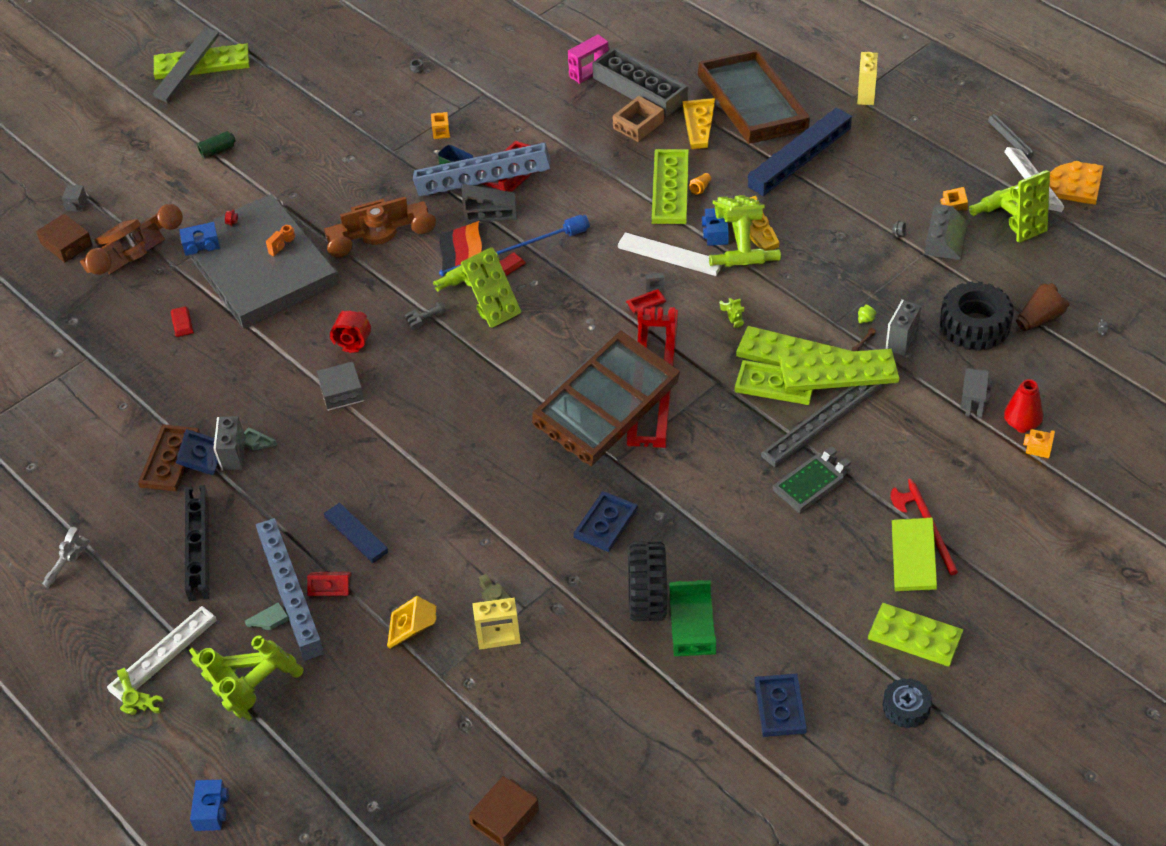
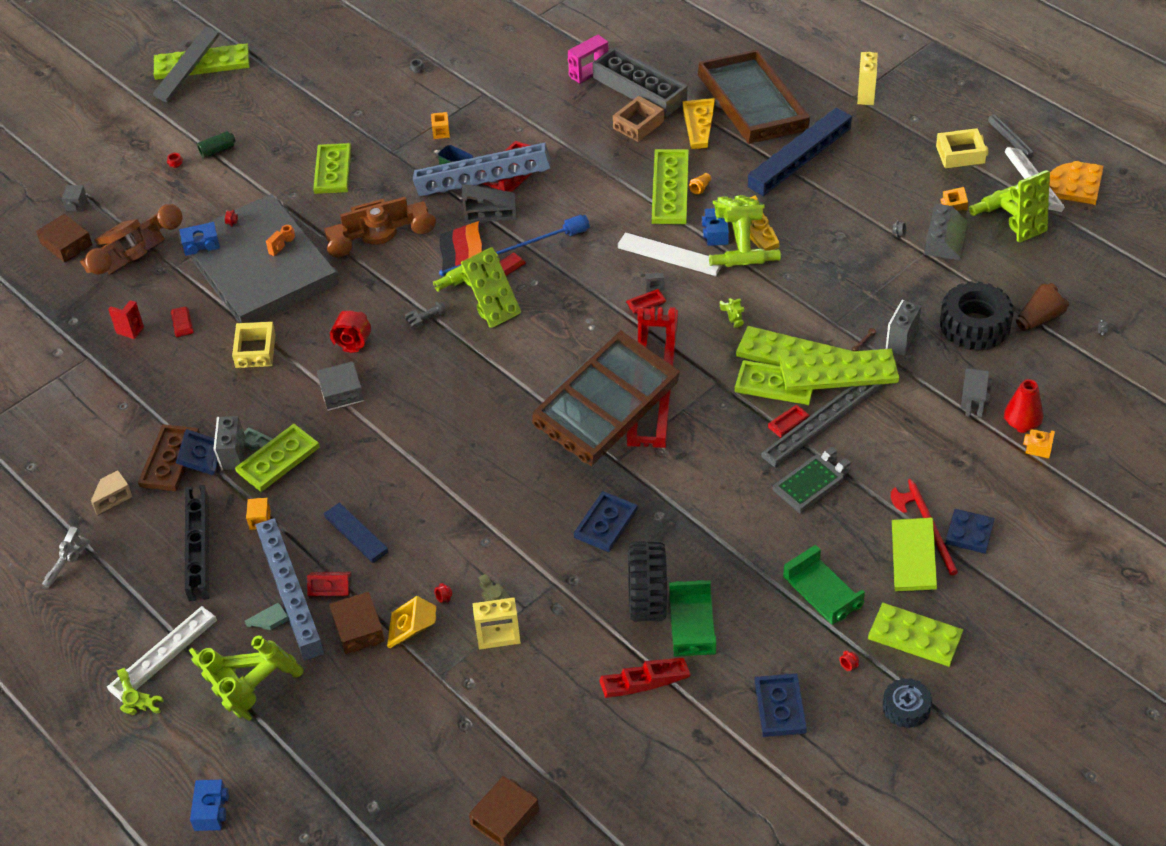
(110, 492): none -> tan slope
(128, 320): none -> red panel
(174, 160): none -> red plate
(254, 332): none -> light yellow window
(257, 511): none -> light orange brick
(277, 457): none -> lime plate
(332, 168): none -> lime tile
(357, 622): none -> reddish brown brick
(443, 593): none -> red plate
(644, 678): none -> red slope
(788, 421): none -> red tile
(822, 586): none -> green panel
(849, 660): none -> red plate
(866, 314): lime plate -> none
(965, 157): none -> light yellow window
(970, 531): none -> dark blue plate

